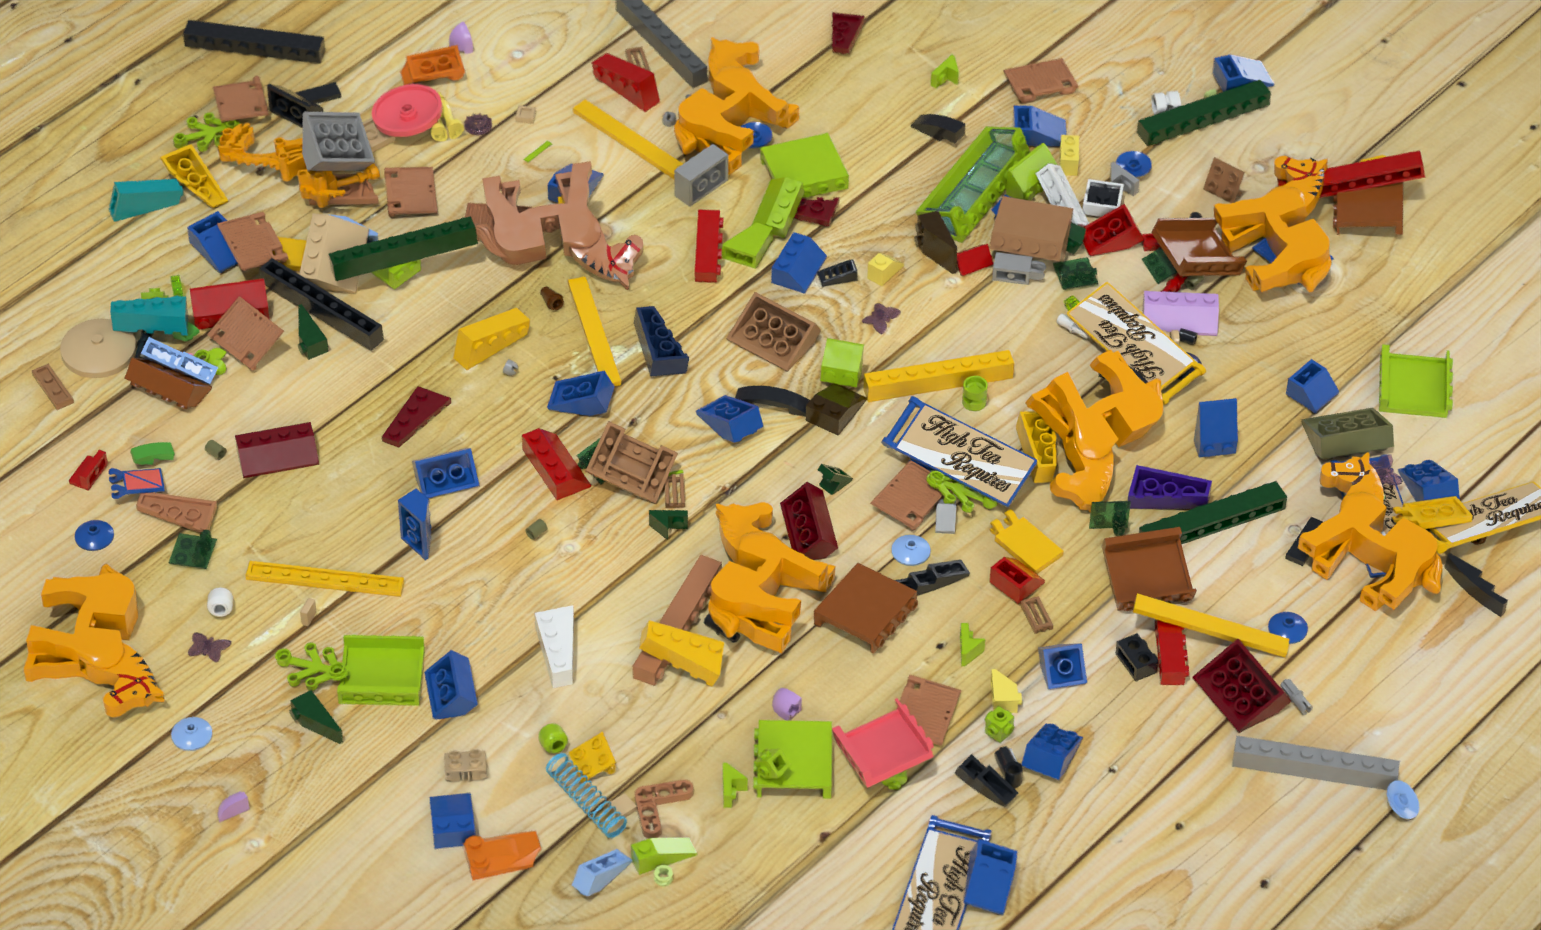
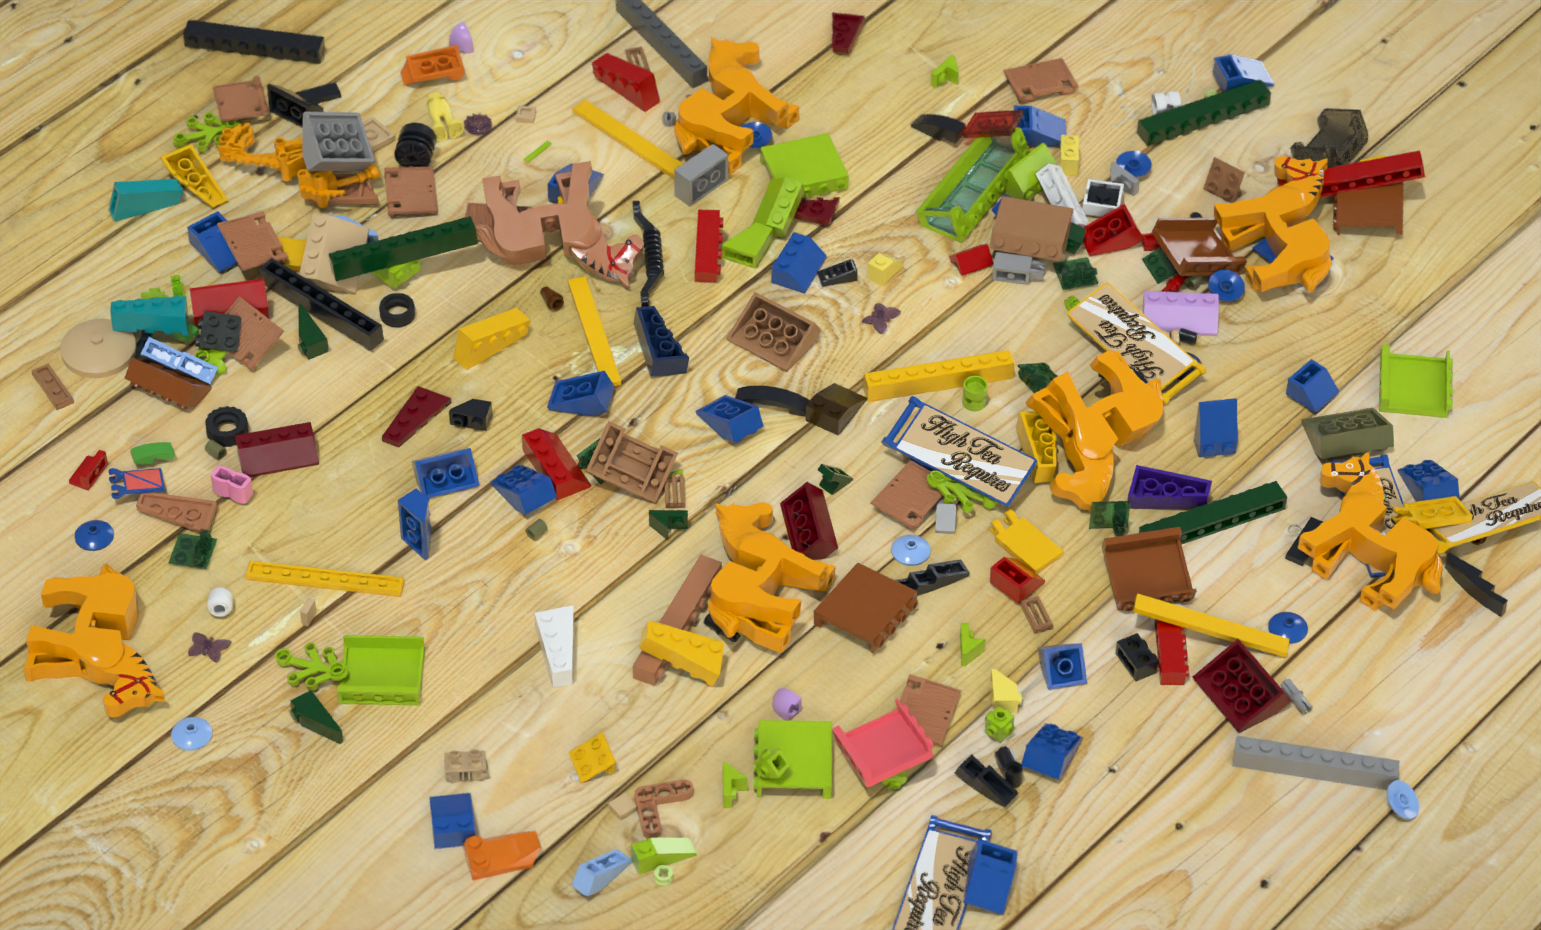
(218, 332): none -> pearl dark grey bracket
(222, 415): none -> black tyre
(231, 484): none -> bright pink brick
(233, 806): lavender brick -> none
(397, 320): none -> black tyre
(407, 110): coral dish -> none
(415, 145): none -> black wheel
(450, 686): blue slope -> none
(472, 414): none -> black slope
(509, 367): light grey hinge -> none
(524, 488): none -> blue slope
(553, 738): lime head -> none
(561, 767): medium azure piece -> none
(652, 252): none -> black piece
(842, 362): lime slope -> none
(936, 240): dark brown slope -> none
(992, 124): none -> clear red tile
(1036, 375): none -> clear green hinge
(1066, 322): white axle -> none
(1229, 280): none -> blue dish
(1339, 138): none -> clear smoke windscreen
(1385, 474): clear purple piece -> none

